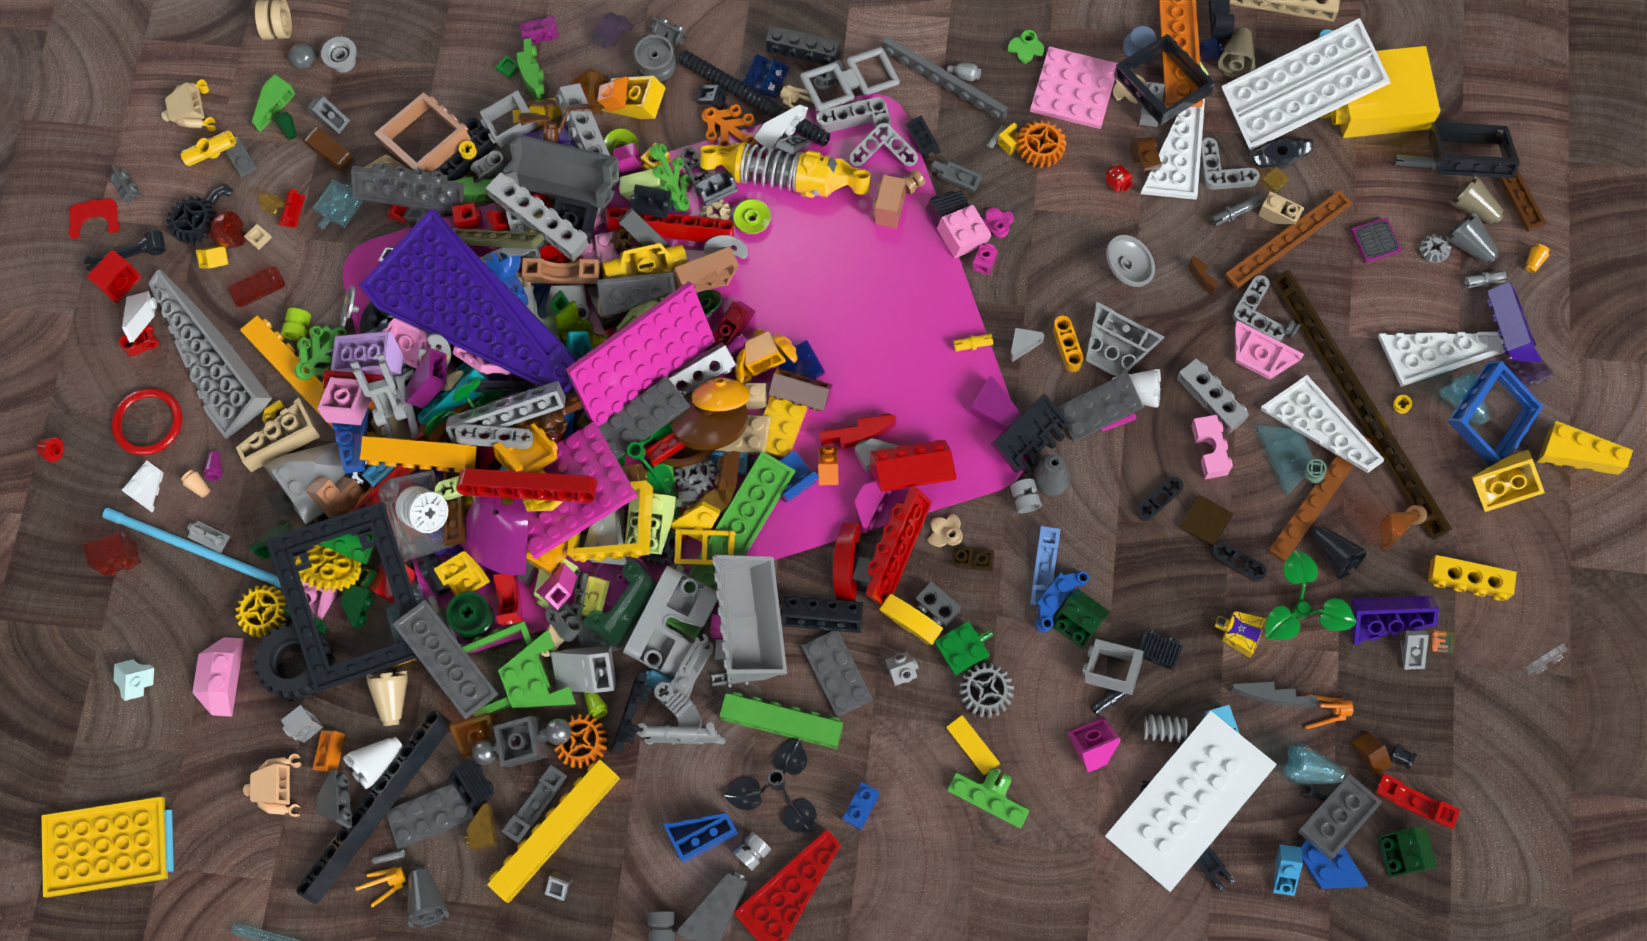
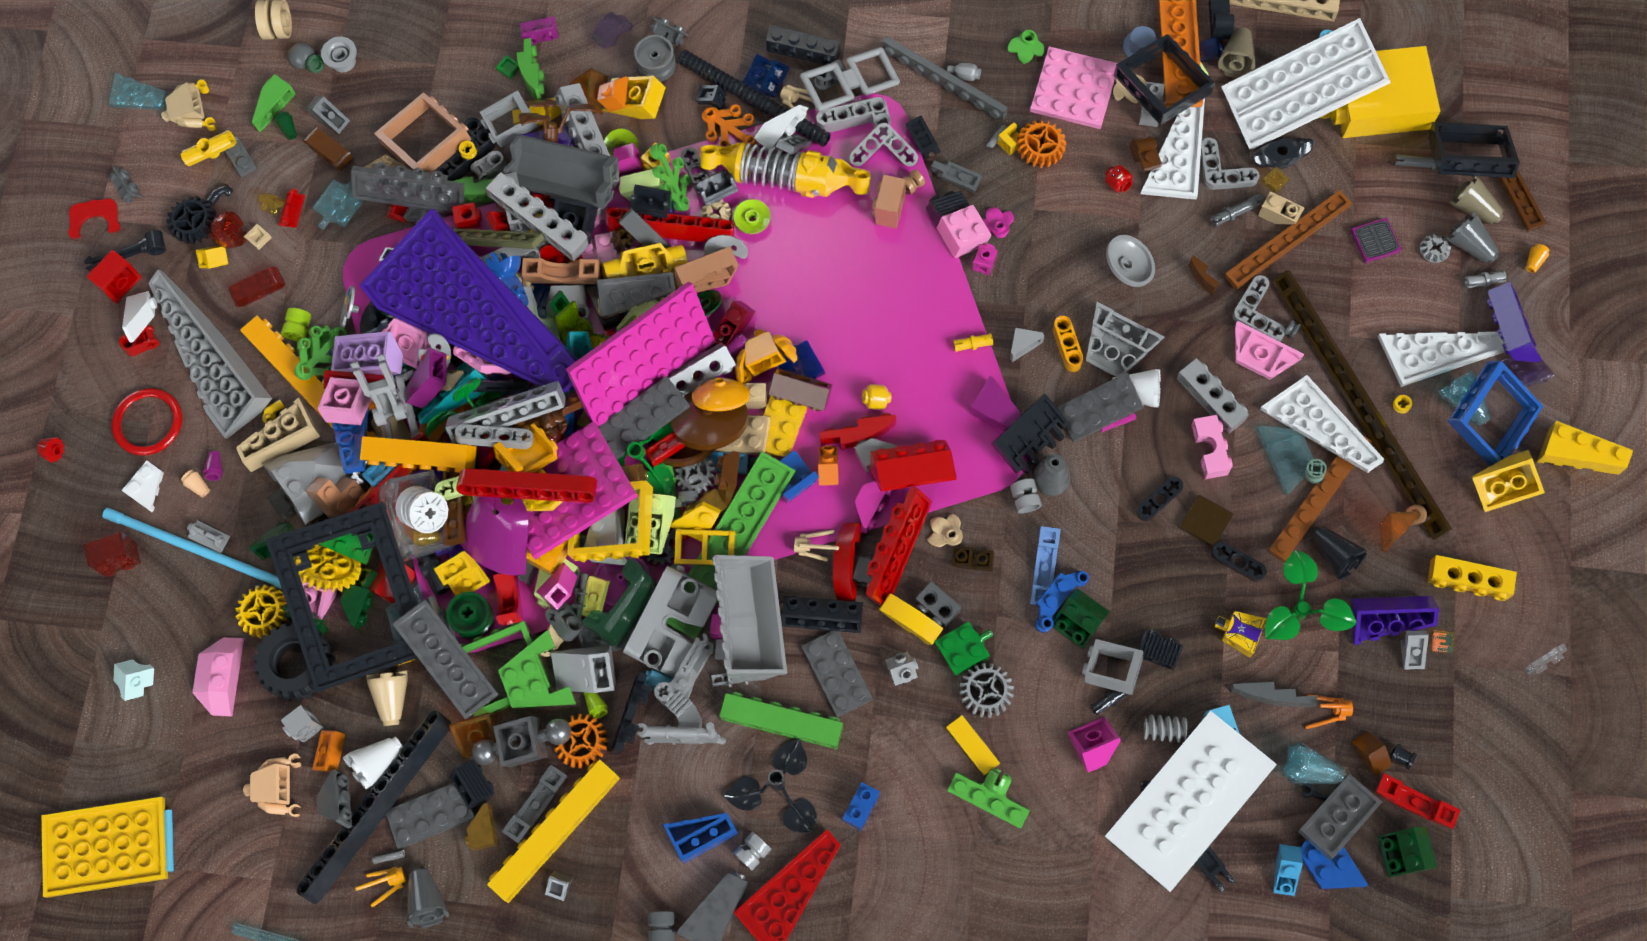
(135, 95): none -> clear light blue wing
(314, 63): none -> dark green tile
(424, 539): none -> clear yellow cone
(803, 544): none -> tan plant
(876, 396): none -> yellow head

